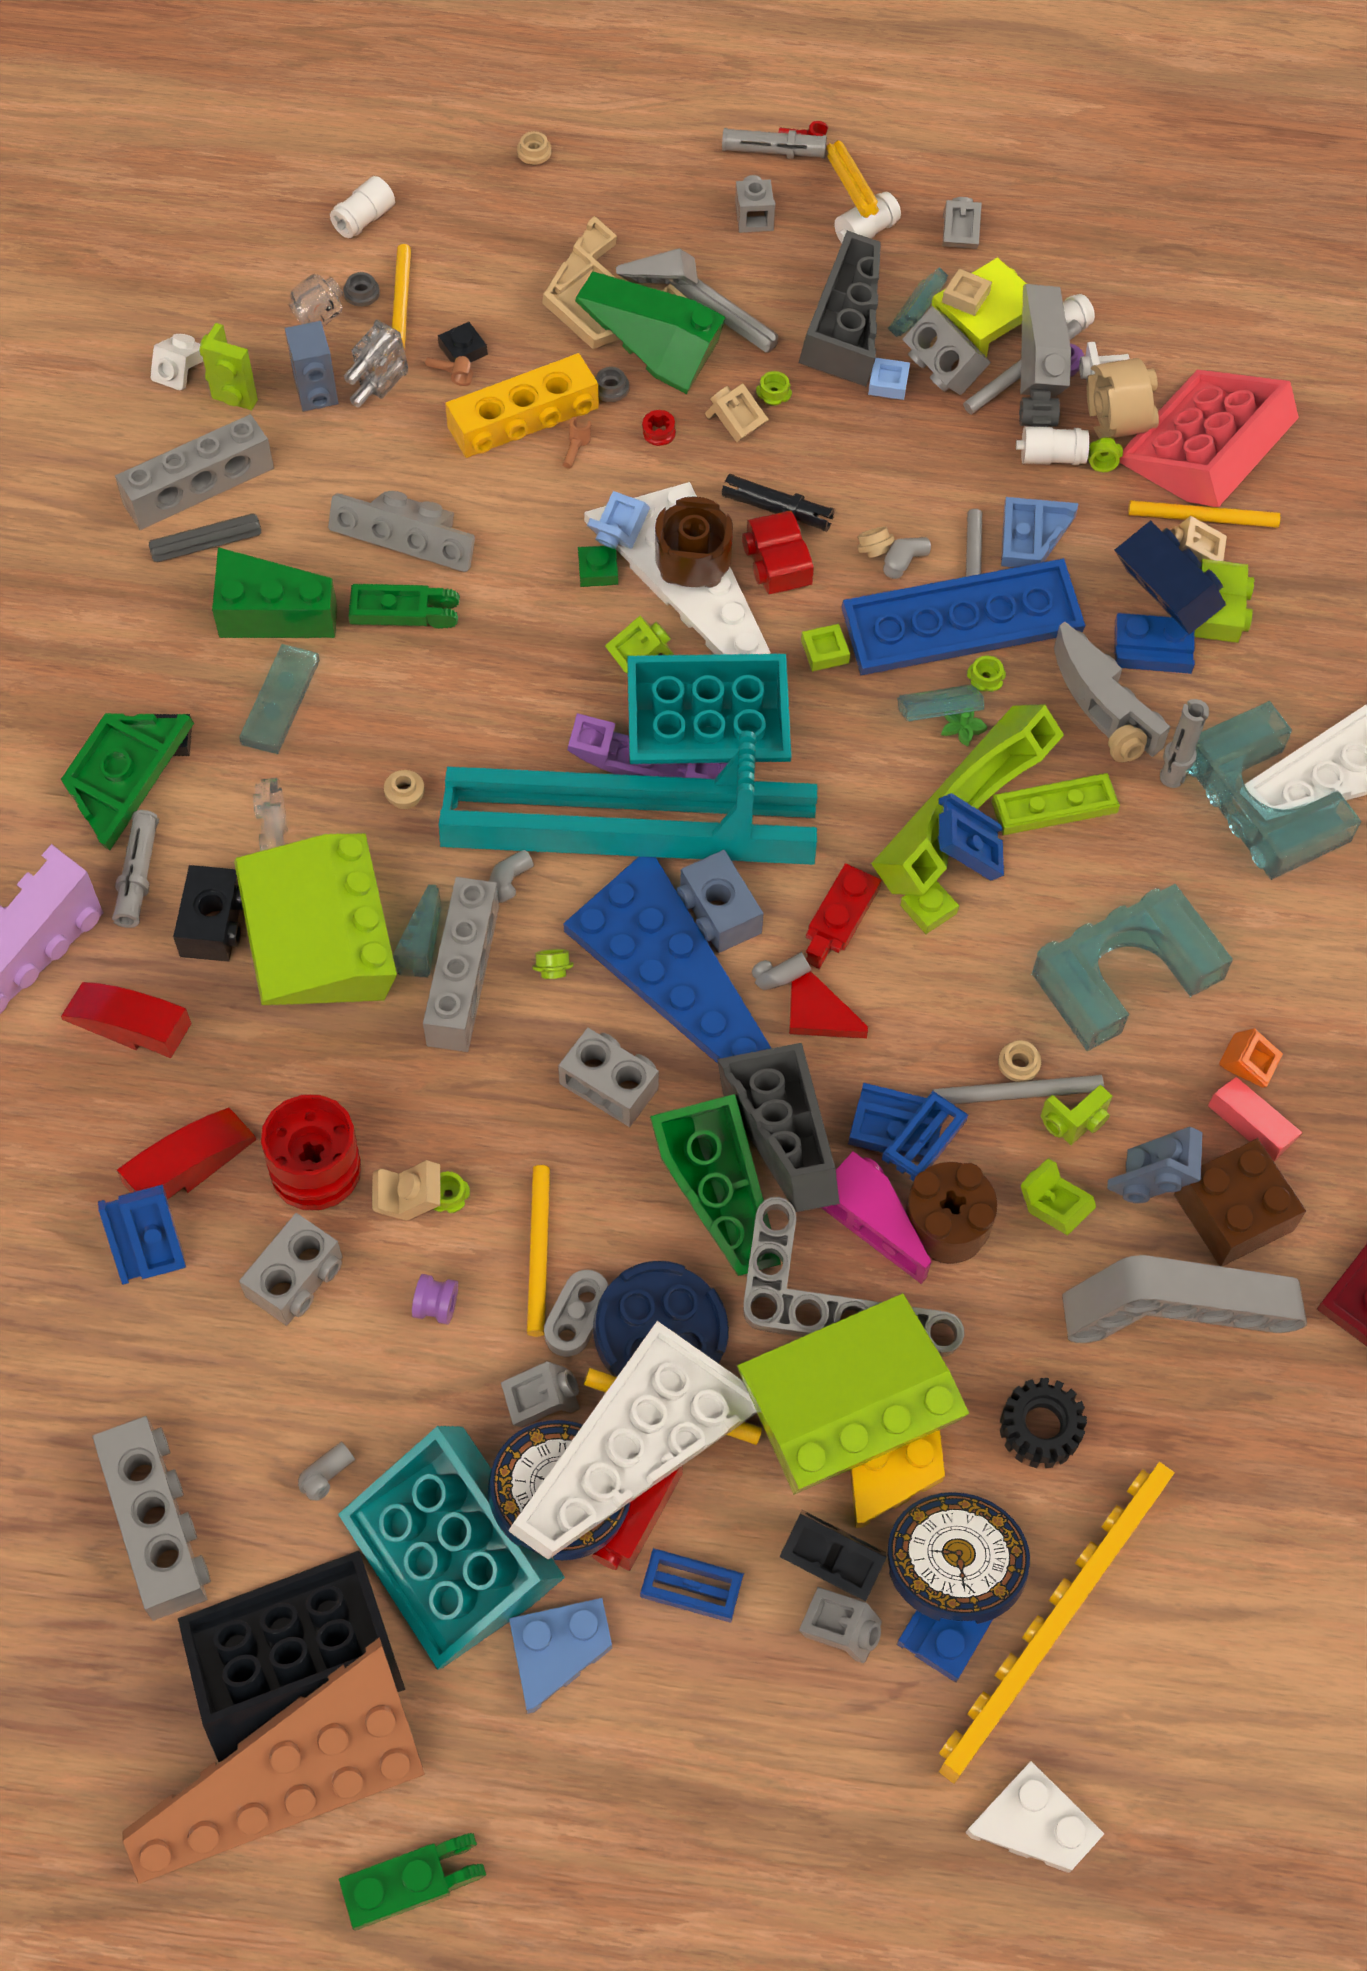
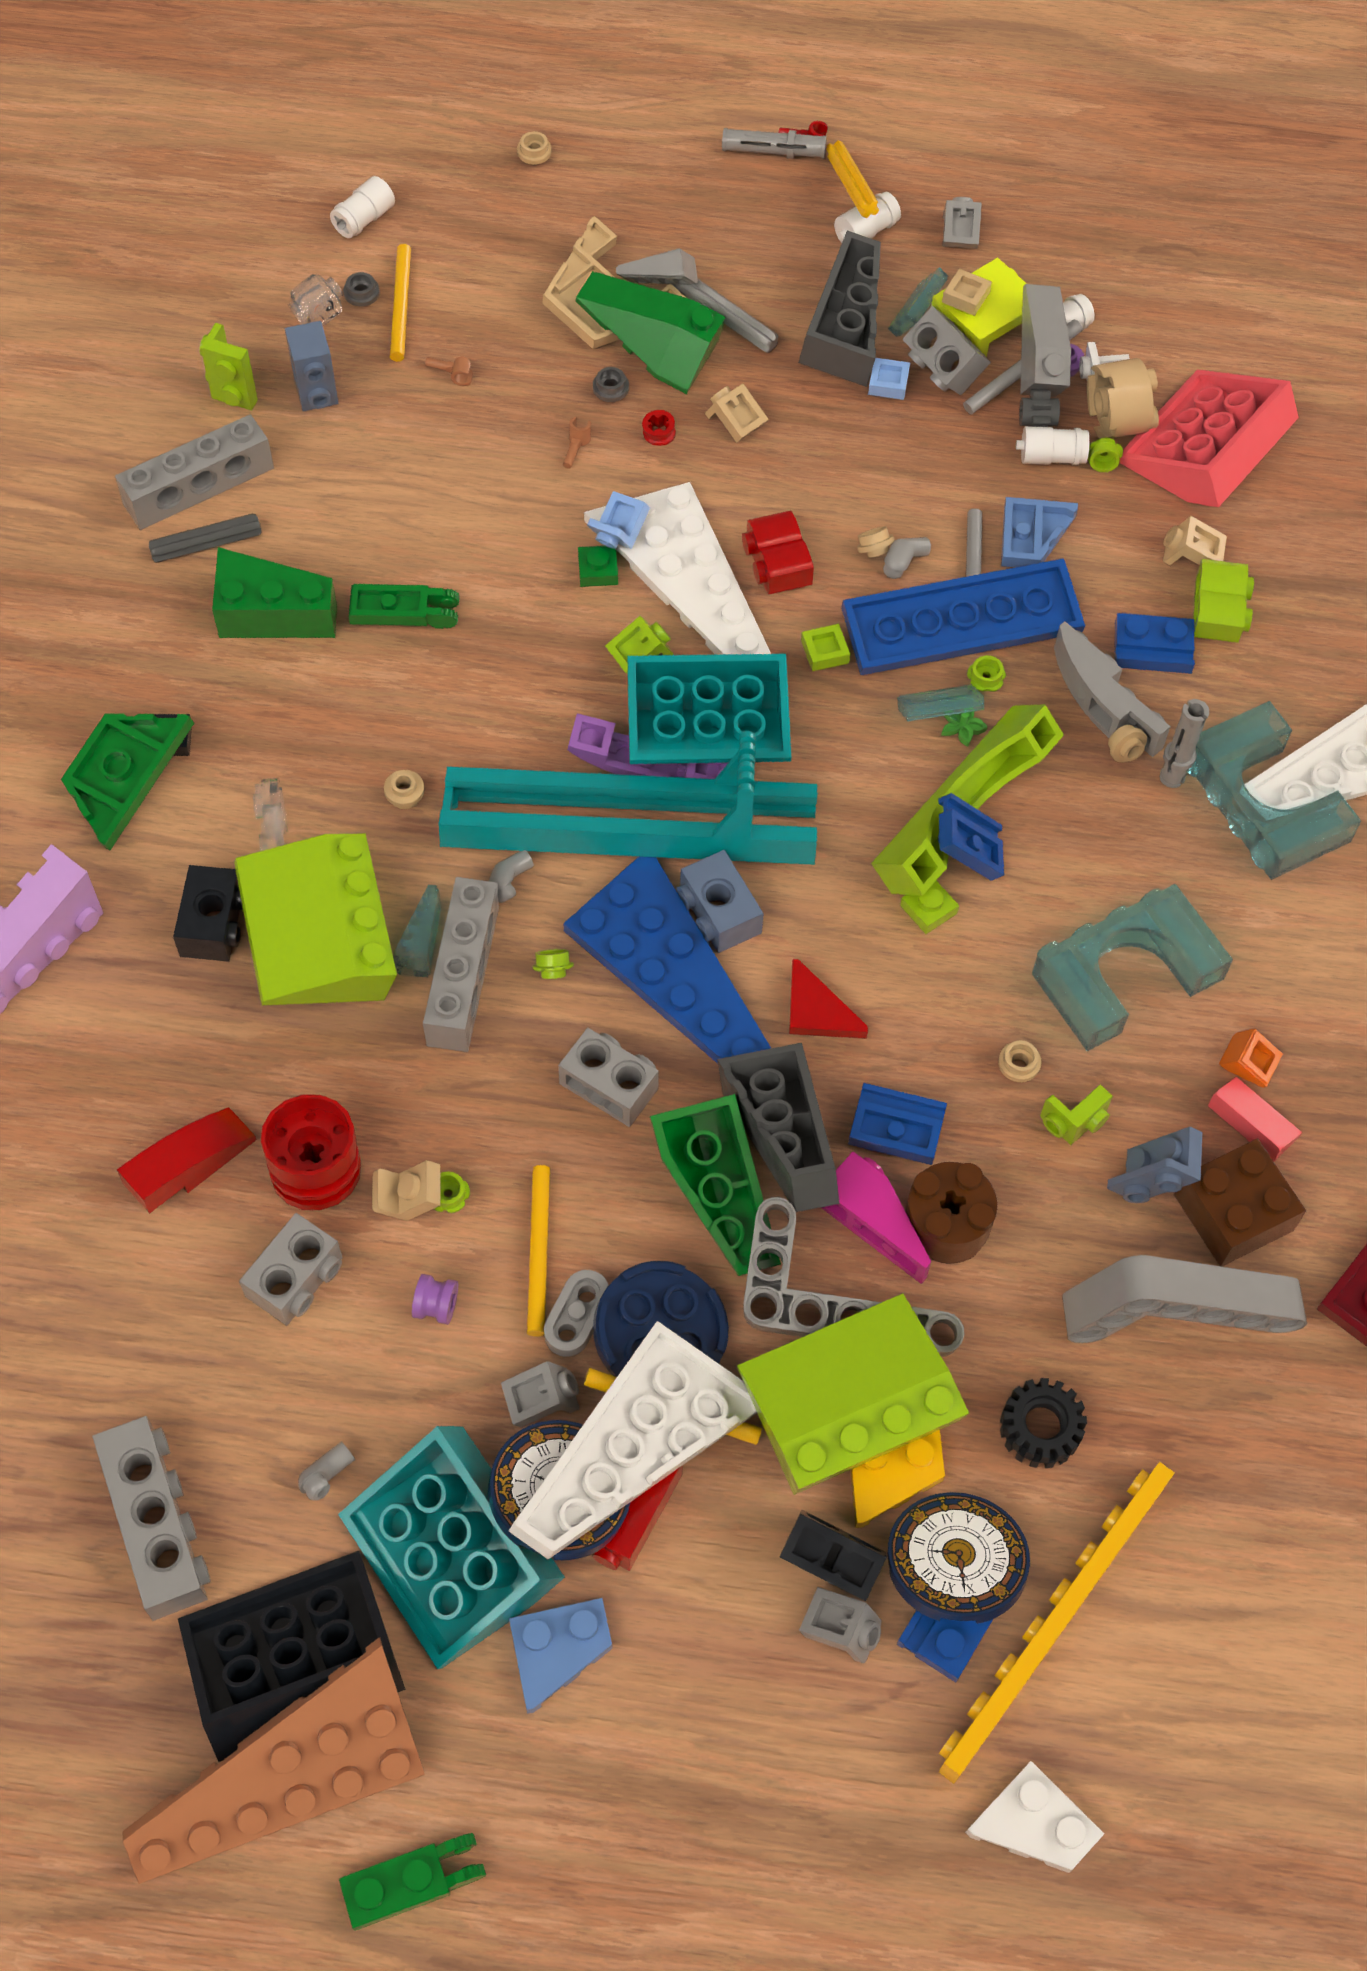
(128, 1017): red slope -> none
(133, 882): light grey pin -> none
(142, 1234): blue plate -> none
(173, 359): white bracket -> none
(279, 699): clear light blue tile -> none
(378, 363): clear piece -> none
(404, 526): light grey bracket -> none
(462, 342): black plate -> none
(522, 405): yellow brick -> none
(685, 1602): blue tile -> none
(693, 543): reddish brown brick -> none
(754, 195): light grey brick -> none
(771, 977): light grey arm -> none
(774, 388): lime plate -> none
(778, 502): black pin -> none
(840, 913): red hinge -> none
(905, 1164): blue tile -> none
(1021, 1089): light grey bar -> none
(1055, 804): lime tile -> none
(1056, 1199): lime bracket -> none
(1171, 576): dark blue brick -> none
(1204, 513): yellow bar -> none

